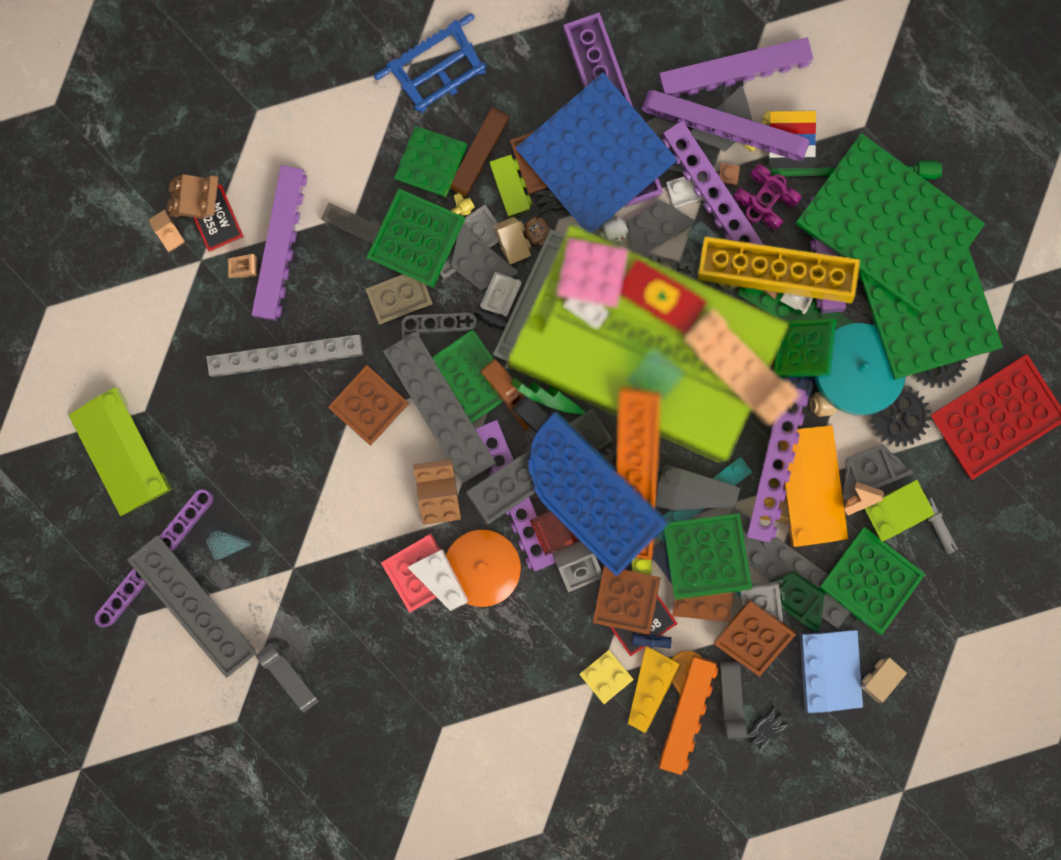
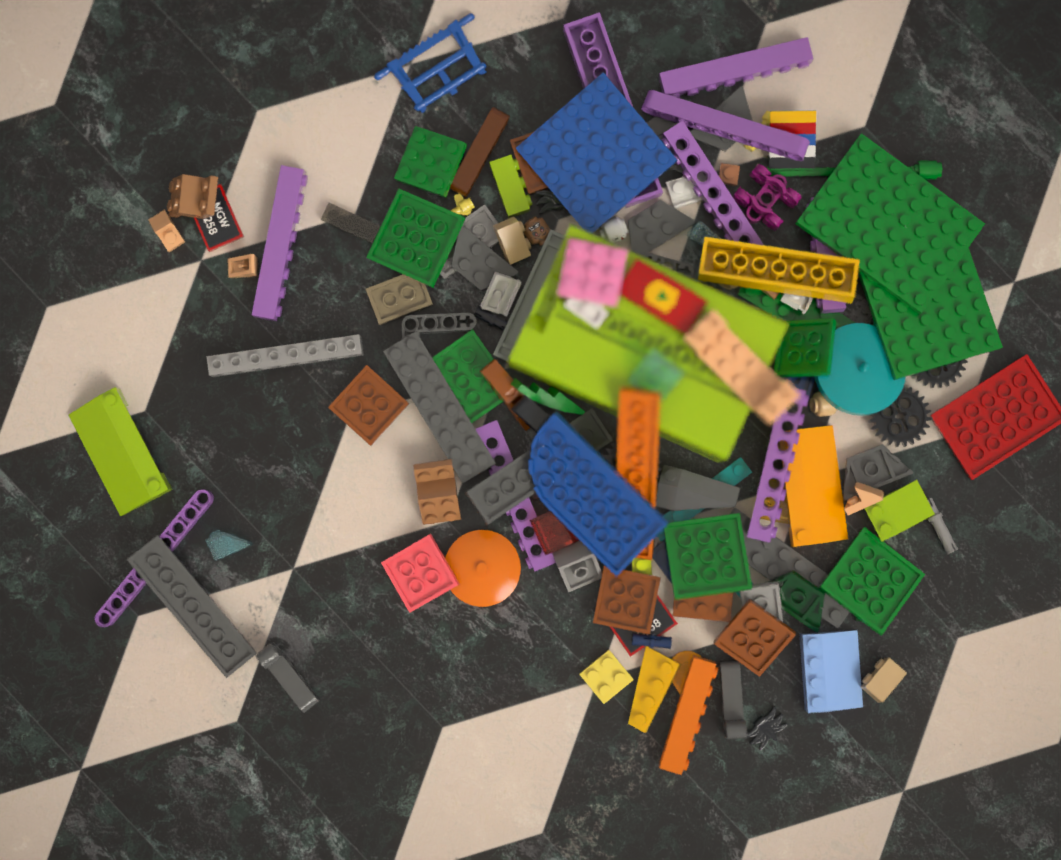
(440, 579): white wing -> none

